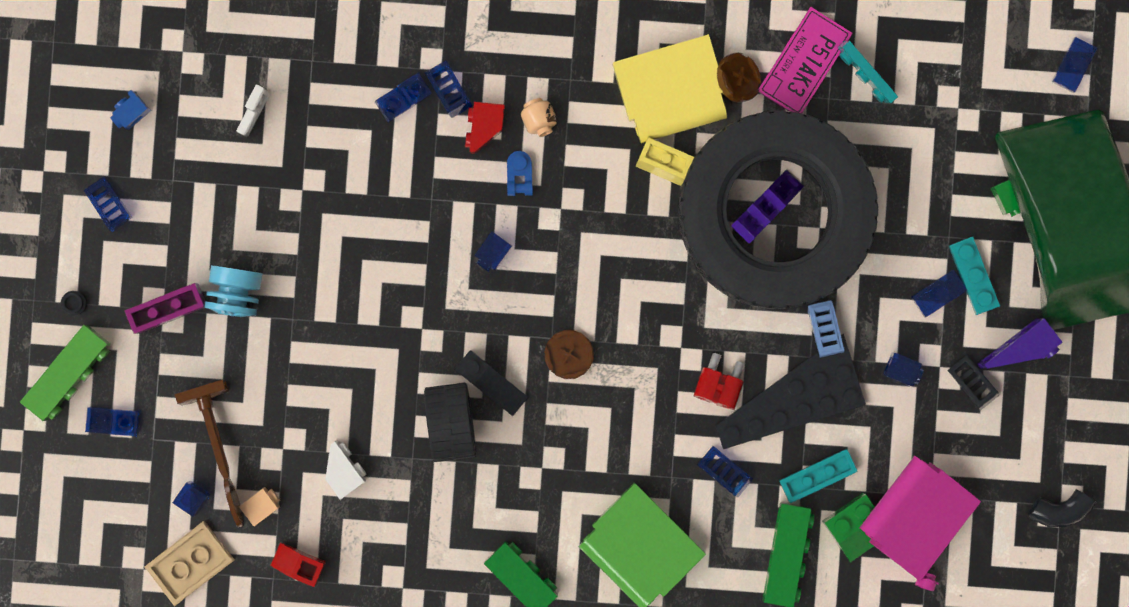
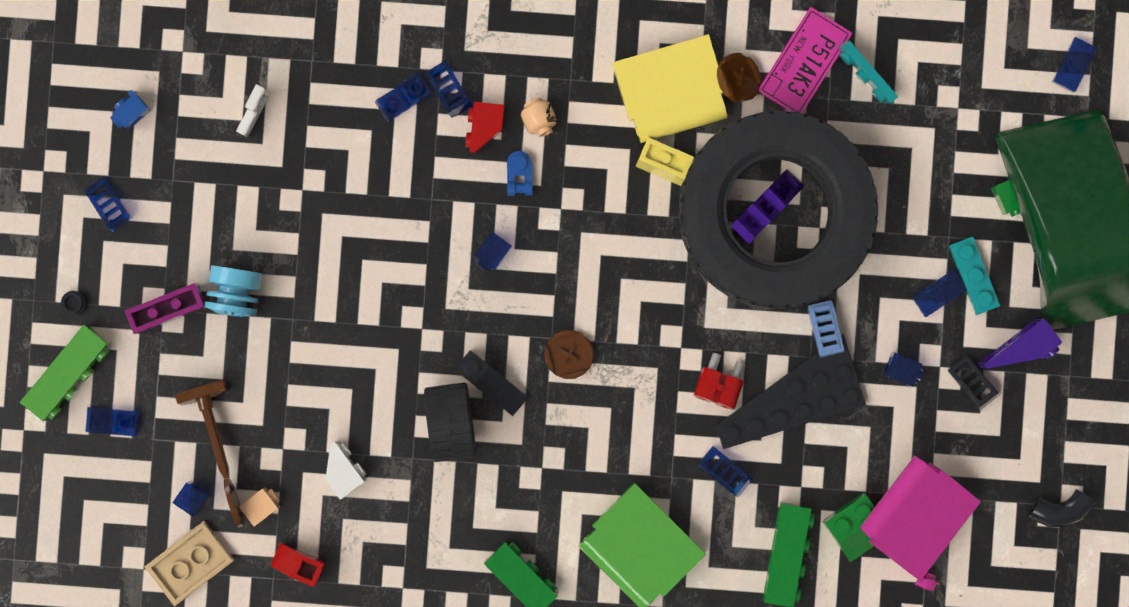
(818, 476): teal plate -> none

